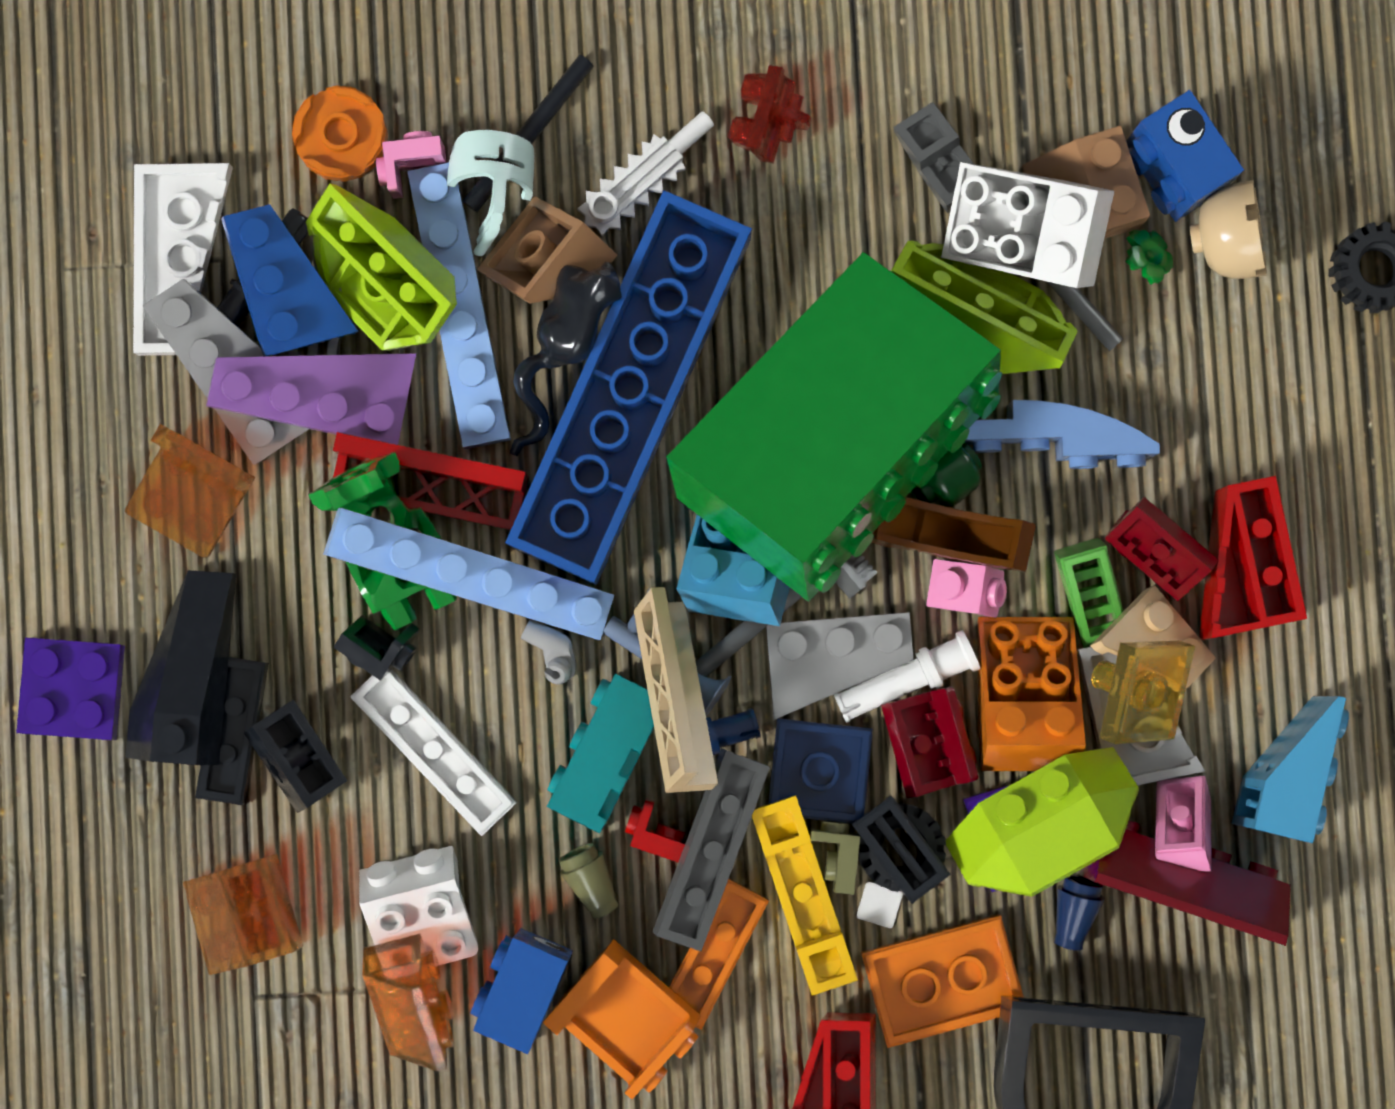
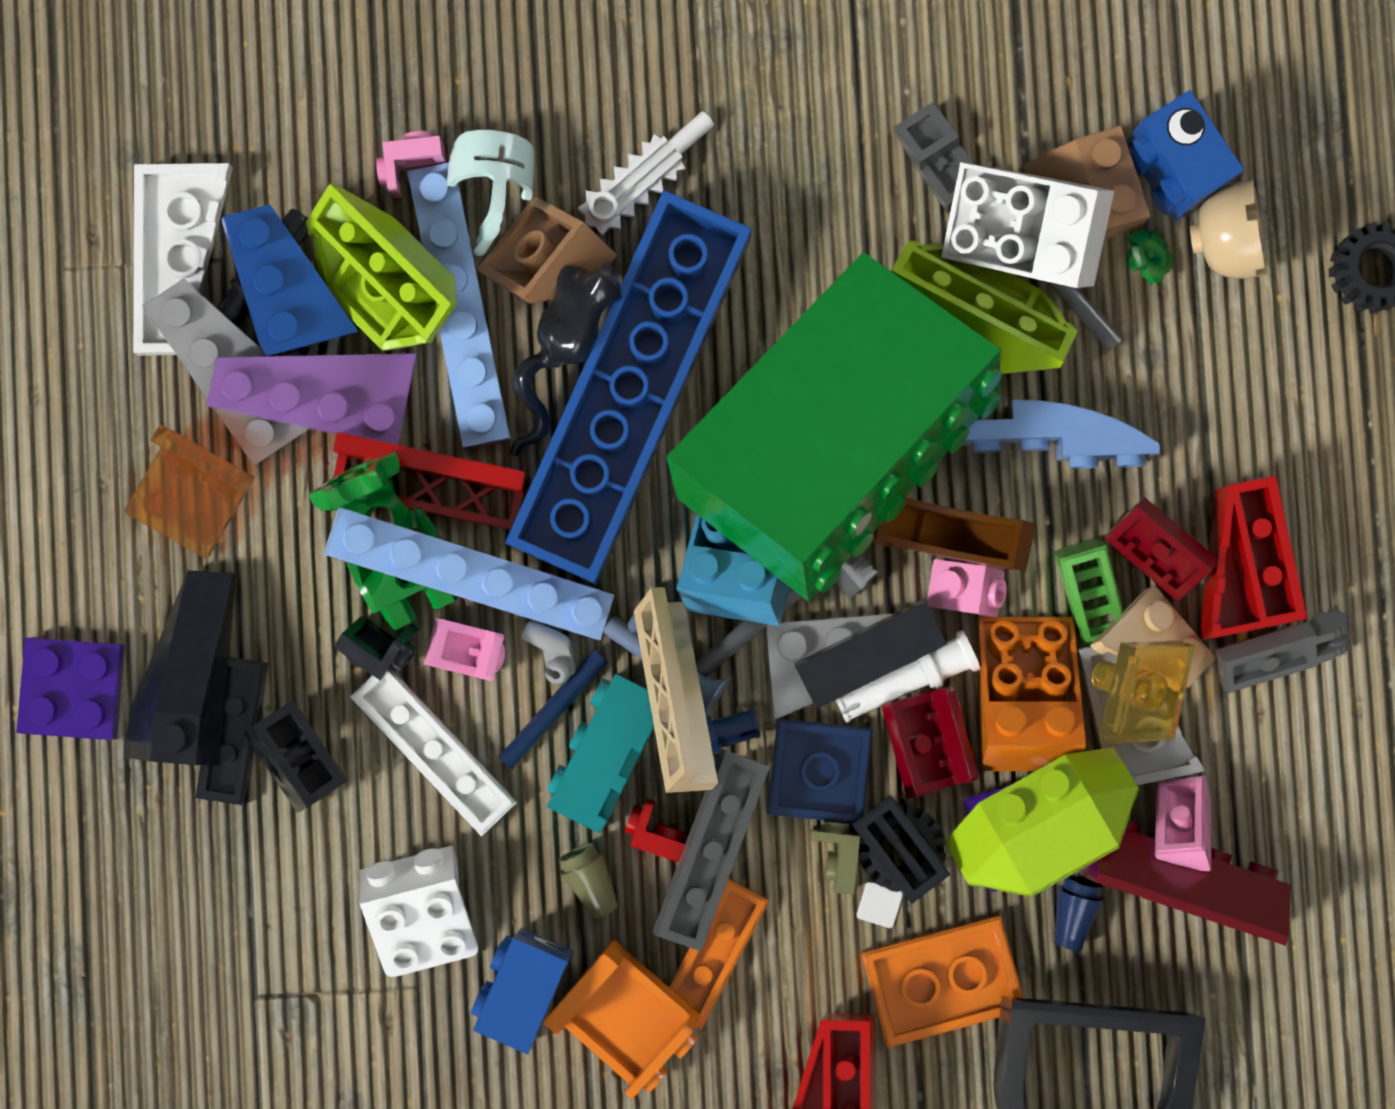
(243, 915): clear orange slope -> none
(339, 133): orange tile -> none
(408, 1001): clear orange slope -> none
(465, 649): none -> bright pink bracket
(536, 123): black bar -> none
(553, 709): none -> dark blue bar
(775, 115): clear red hips -> none
(803, 895): yellow slope -> none
(870, 653): none -> black tile
(953, 479): dark green head -> none
(1283, 651): none -> dark grey hinge
(1289, 779): dark azure slope -> none

